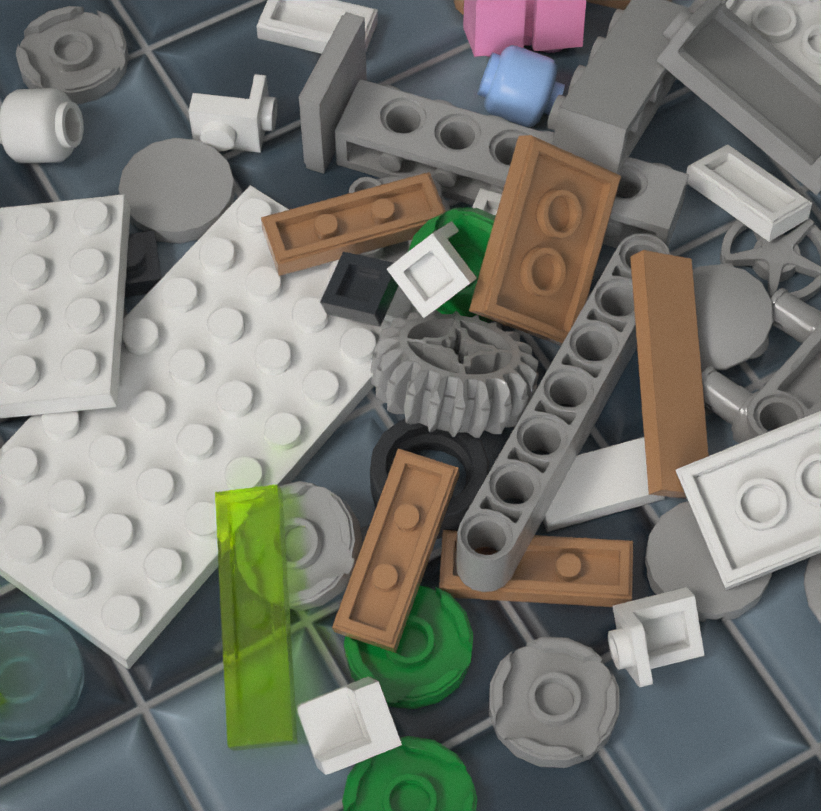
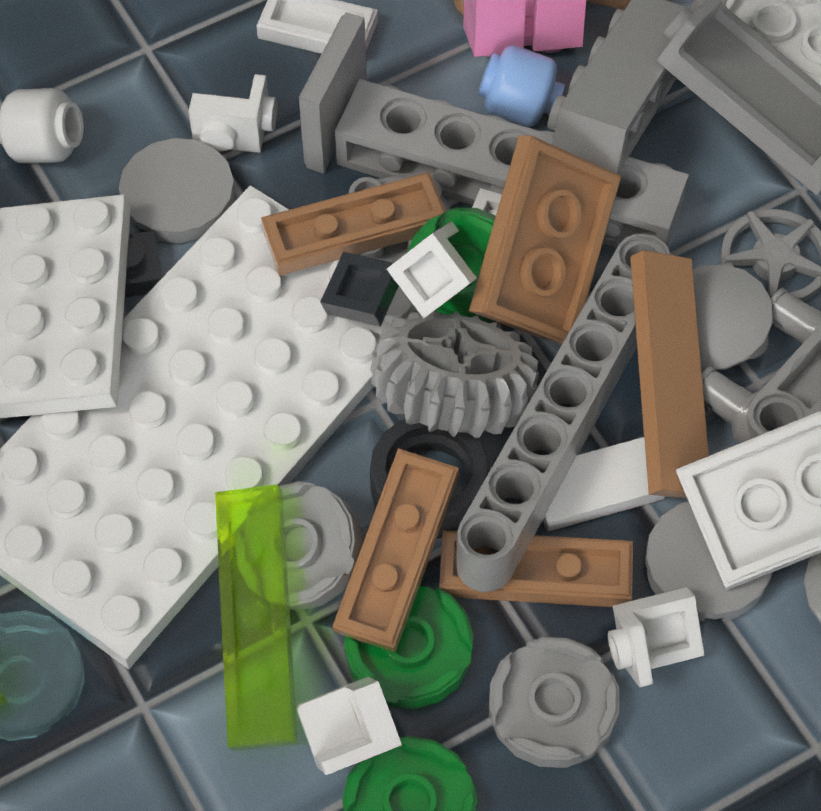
(73, 53): light grey tile -> none
(748, 192): white tile -> none

